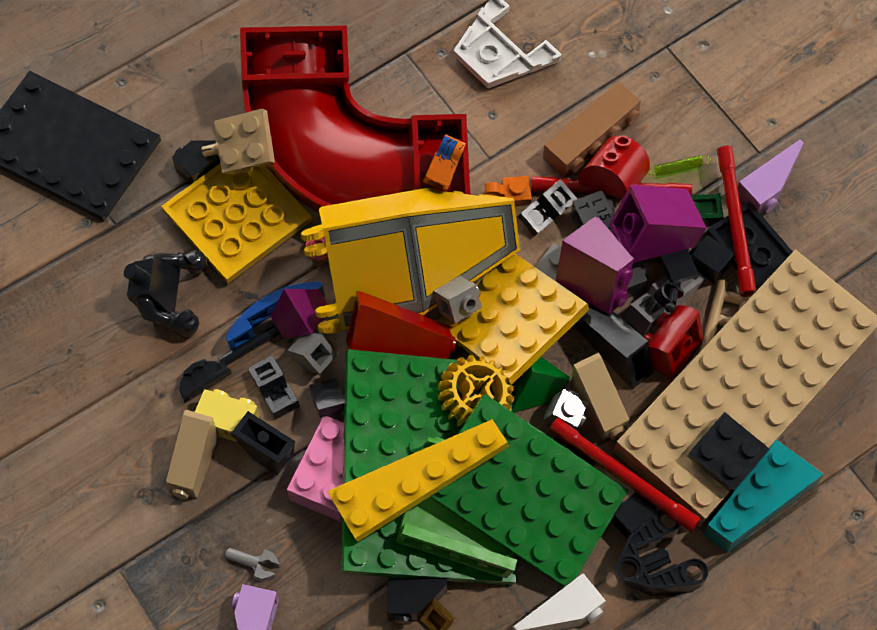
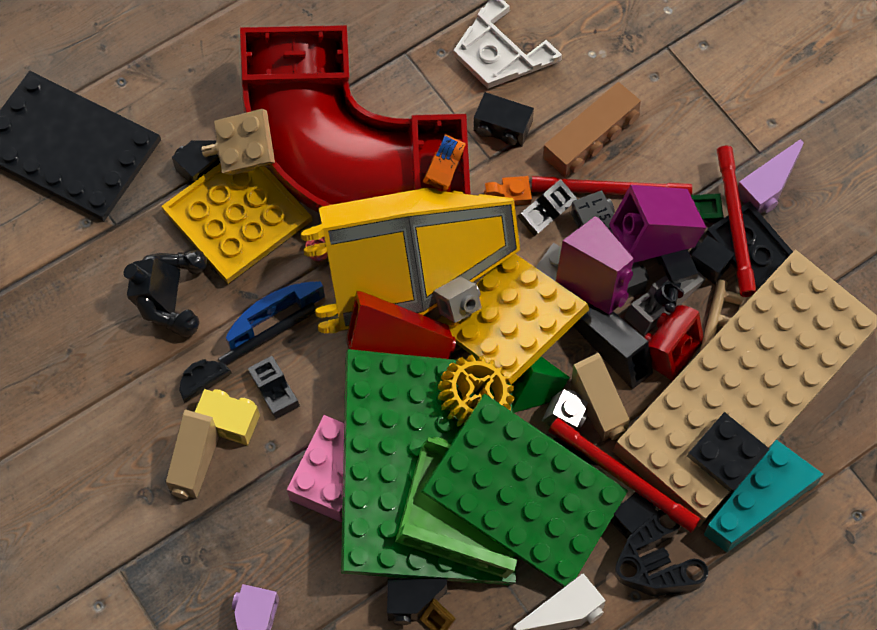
(254, 562): light grey bar -> none
(264, 442): black slope -> none
(295, 312): magenta slope -> none
(313, 352): light grey brick -> none
(327, 397): black slope -> none
(399, 486): yellow wing -> none
(503, 119): none -> black brick
(616, 166): red brick -> none
(678, 165): clear neon green piece -> none

